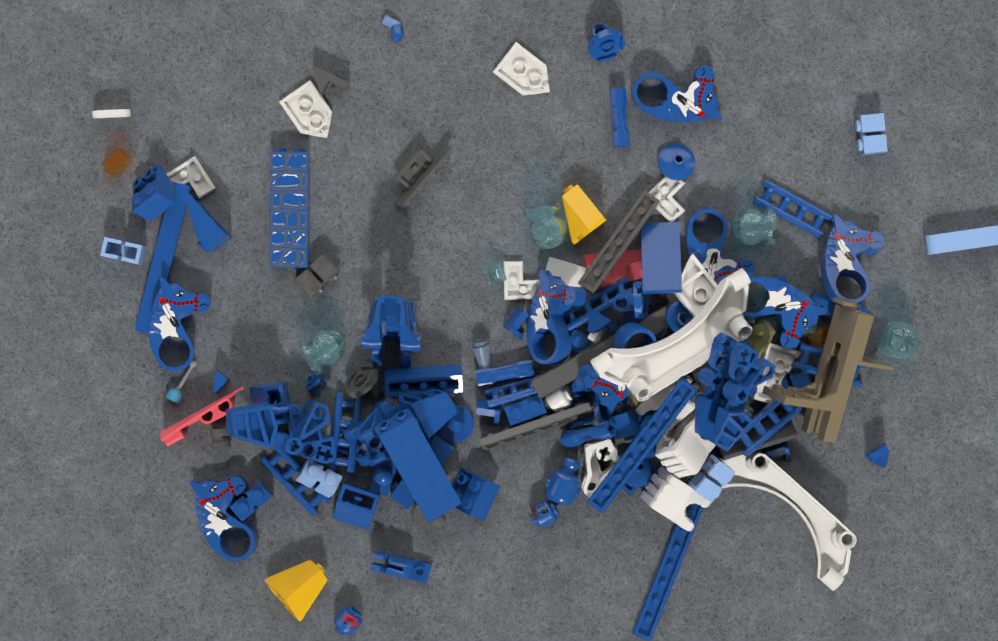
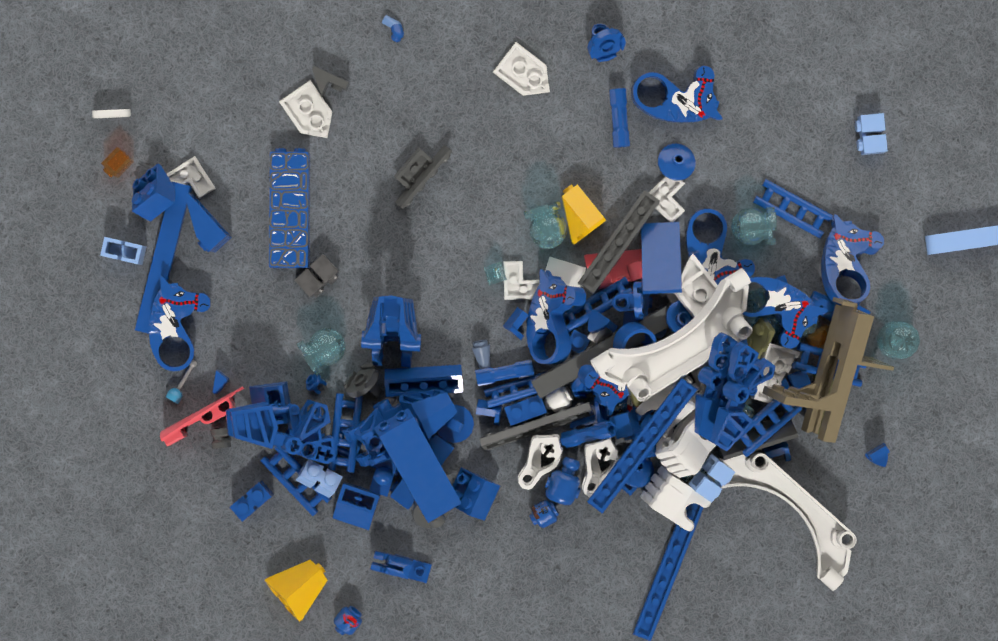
(214, 513): blue animal -> none
(533, 464): none -> white piece

